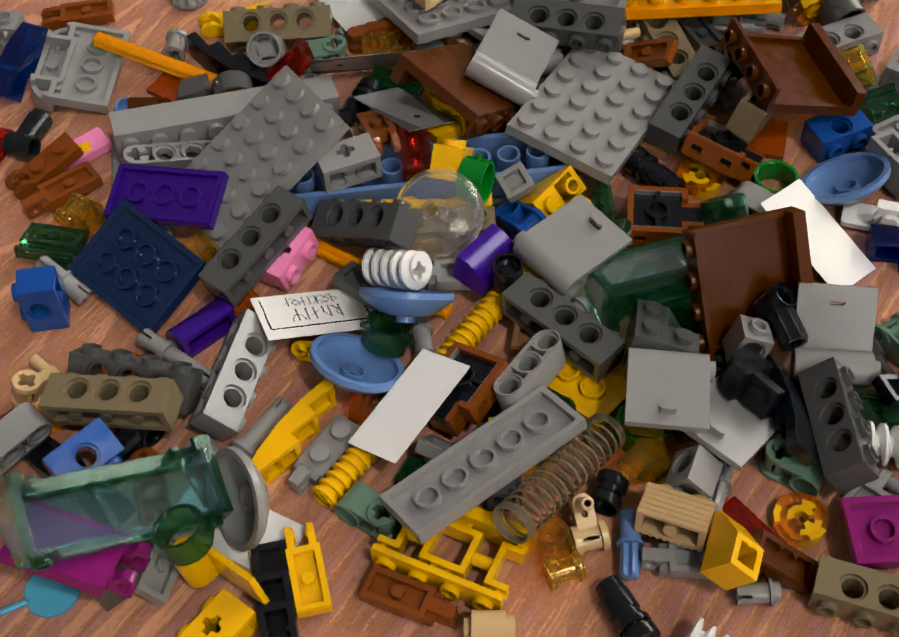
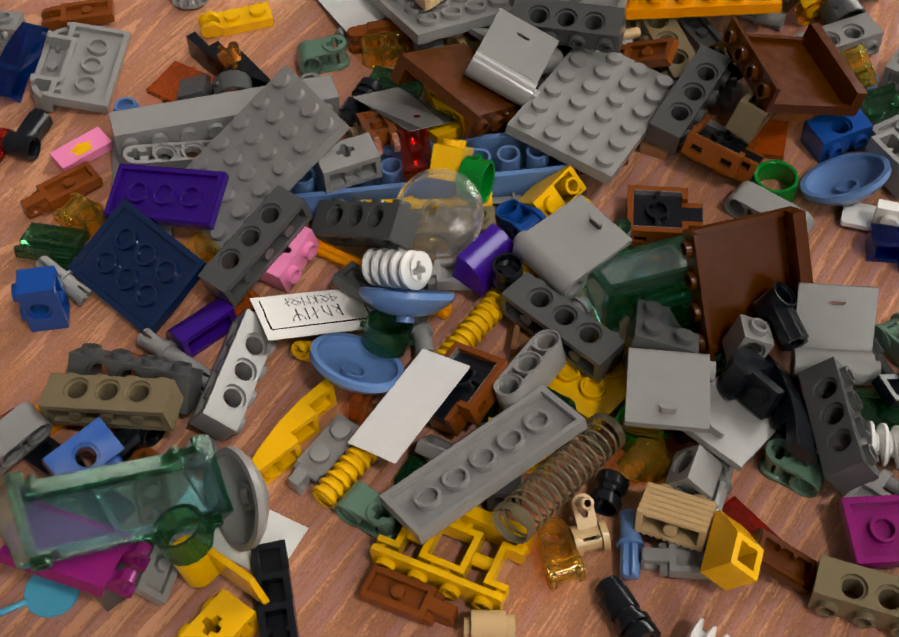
(29, 384): tan piece -> none
(44, 166): dark orange hinge -> none
(134, 102): reddish brown plate -> none
(150, 58): light orange axle -> none
(174, 45): light grey bush -> none
(229, 55): none -> clear orange plate
(238, 17): dark tan brick -> none
(262, 427): light grey pin -> none
(265, 49): light grey wheel -> none
(296, 58): clear red plate -> none
(307, 574): yellow hinge -> none
(354, 63): light grey sticker -> none
(515, 182): light grey tile -> none
(603, 199): clear green plate -> none
(649, 170): black axle -> none
(700, 180): piece -> none
(724, 208): clear green piece -> none
(748, 24): light grey axle -> none
(759, 593): light grey pin -> none
(797, 533): piece -> none
(831, 249): white sticker -> none

